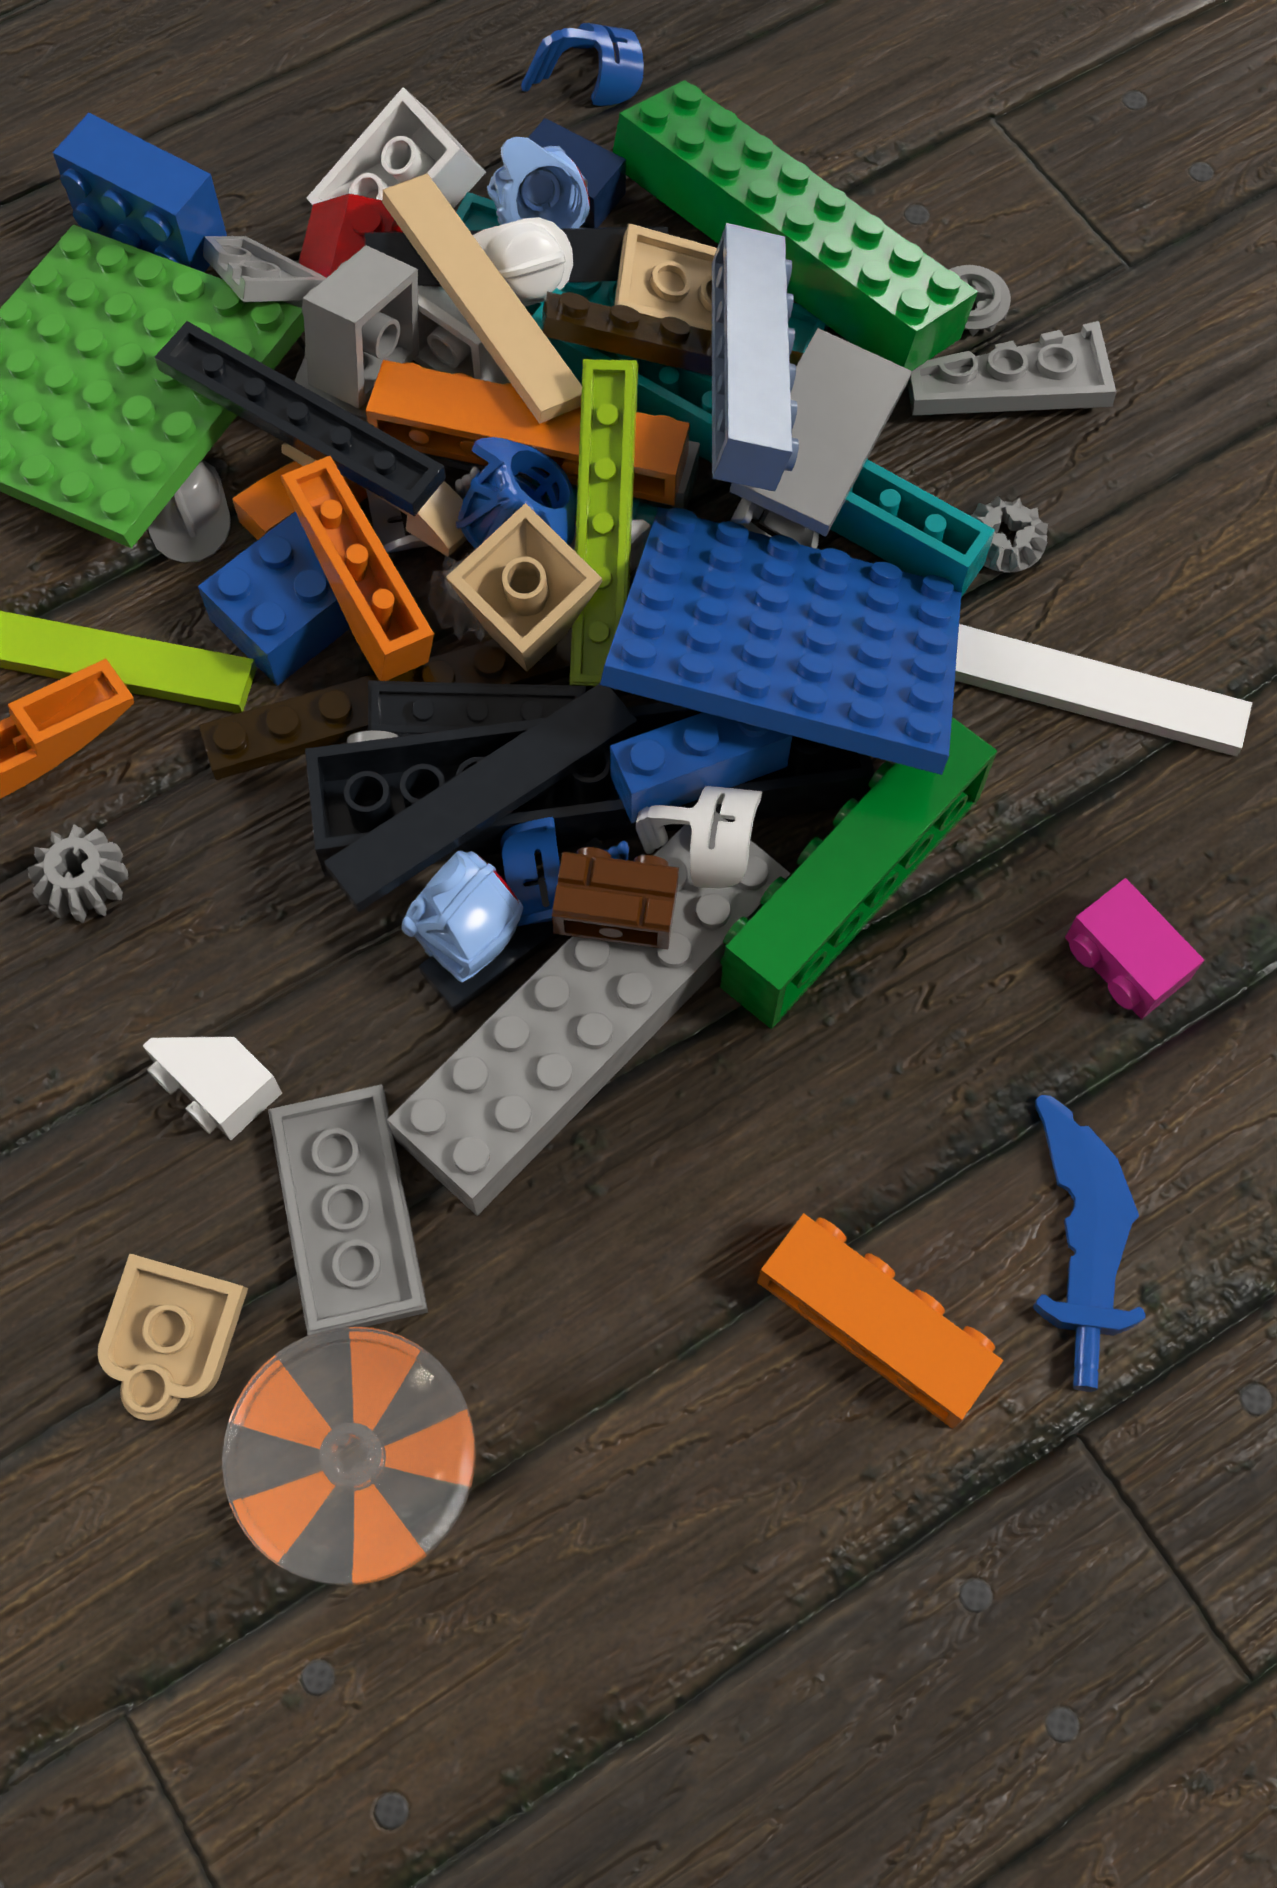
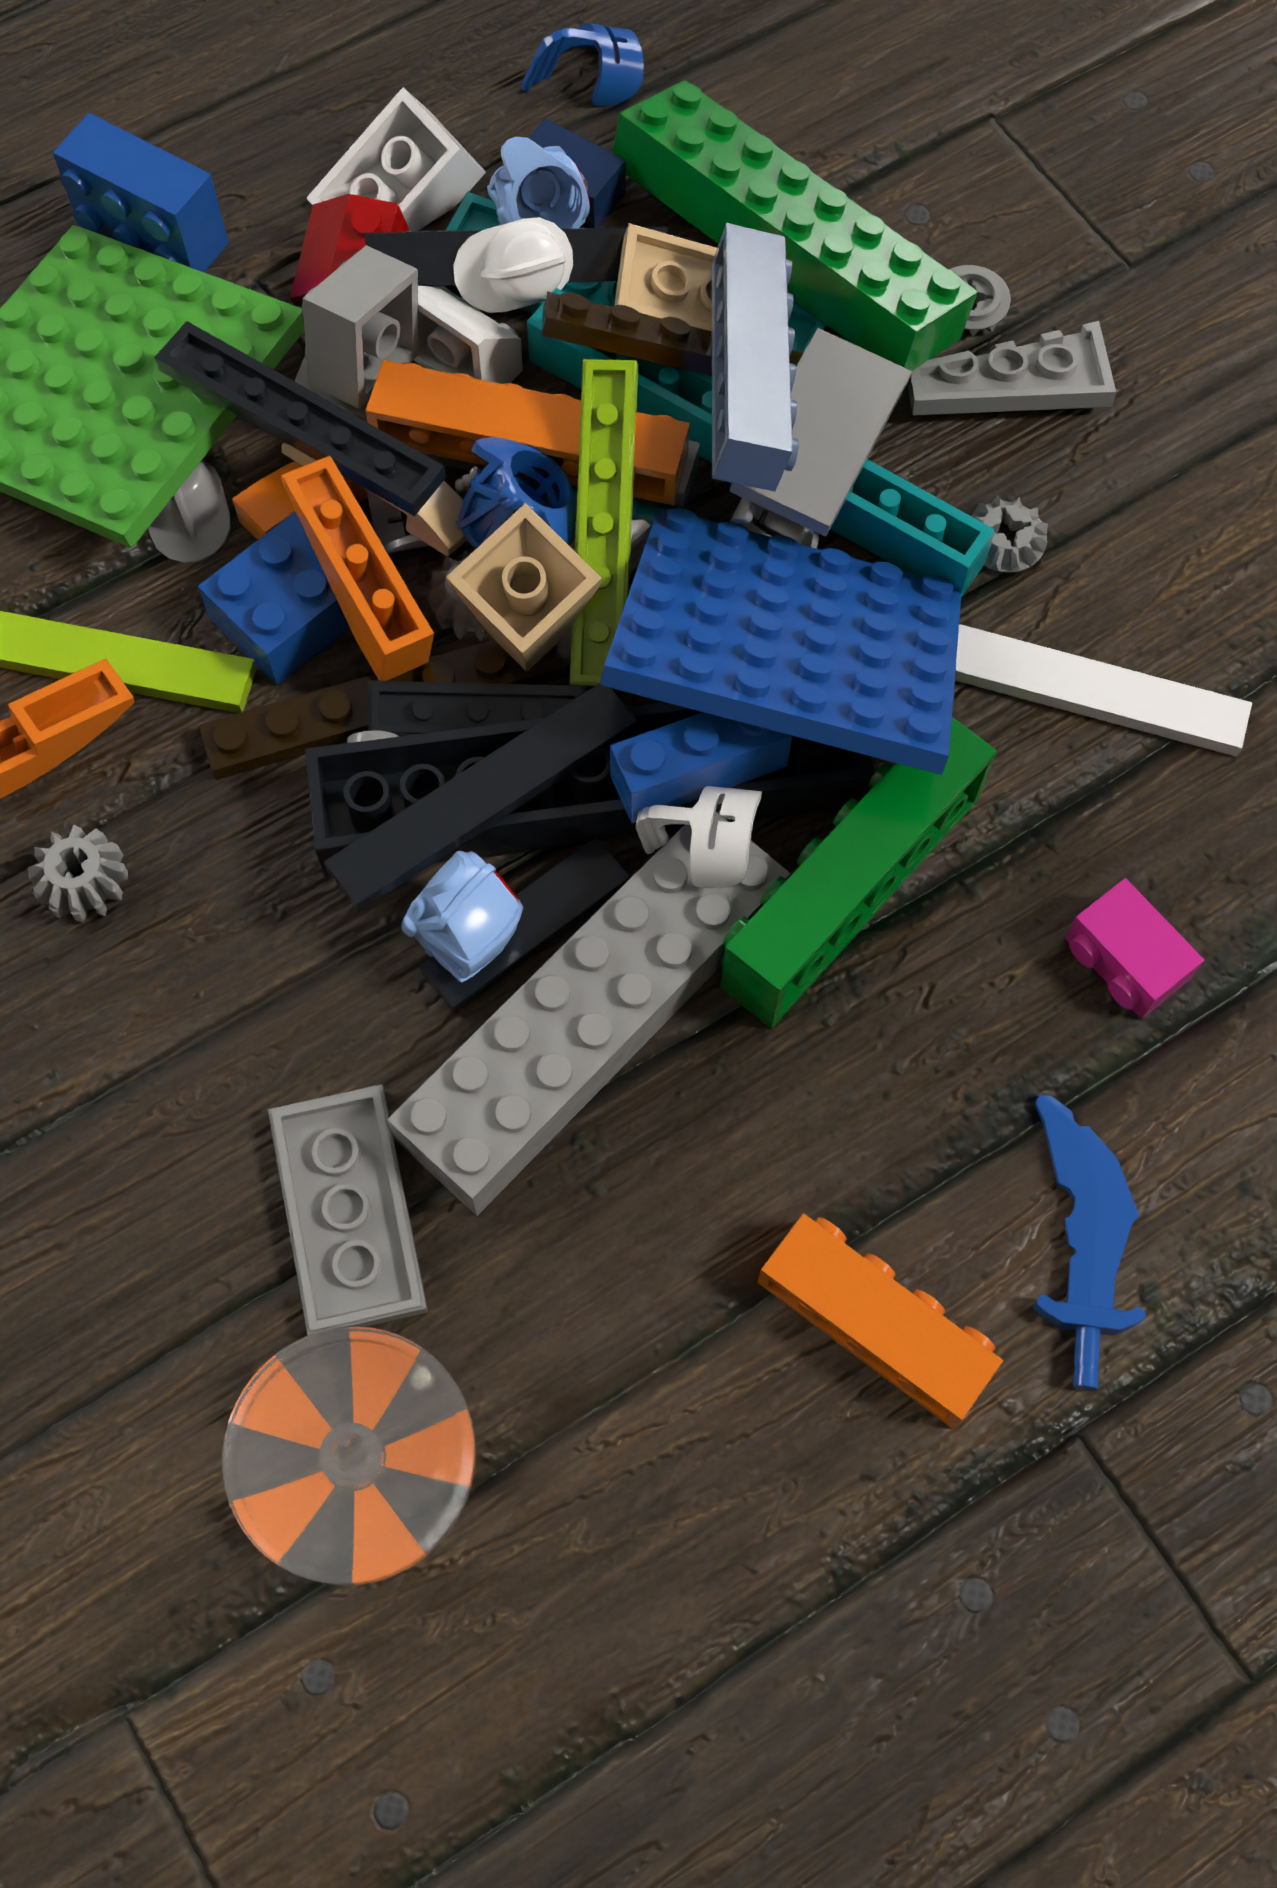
(167, 1335): tan plate -> none
(217, 1076): white slope -> none
(258, 271): light grey wing -> none
(484, 298): tan tile -> none
(519, 864): blue helmet -> none
(615, 898): reddish brown brick -> none

